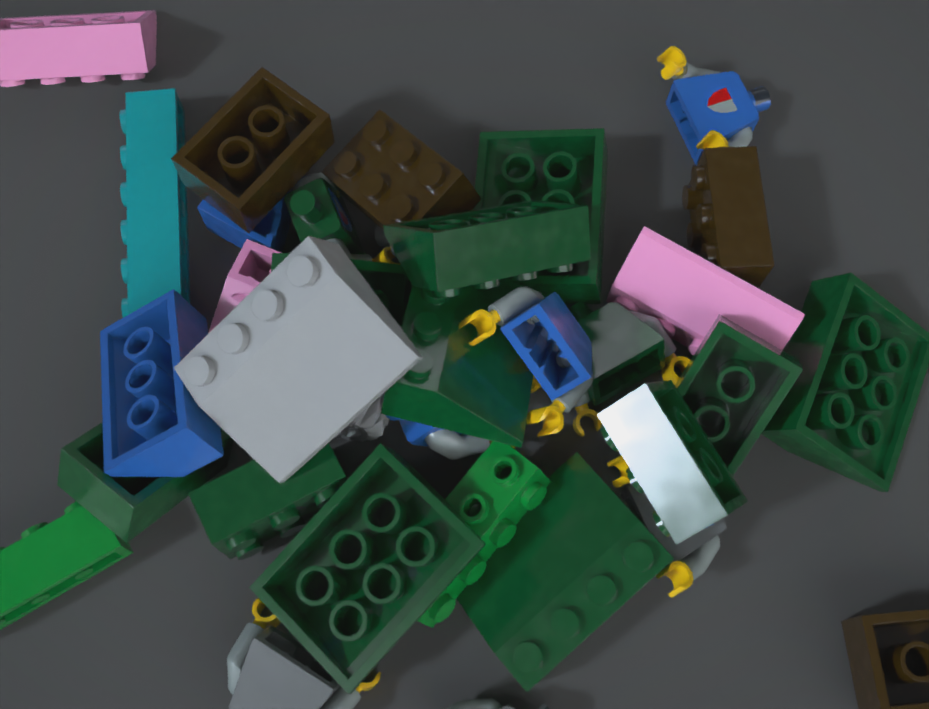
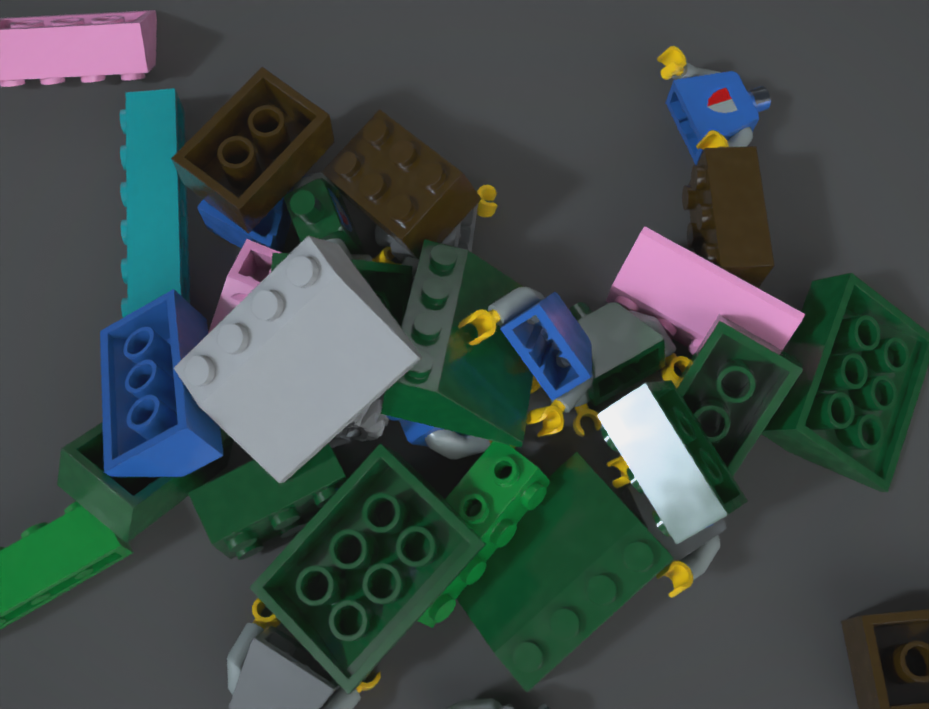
(491, 245): dark green slope -> none
(551, 168): dark green slope -> none

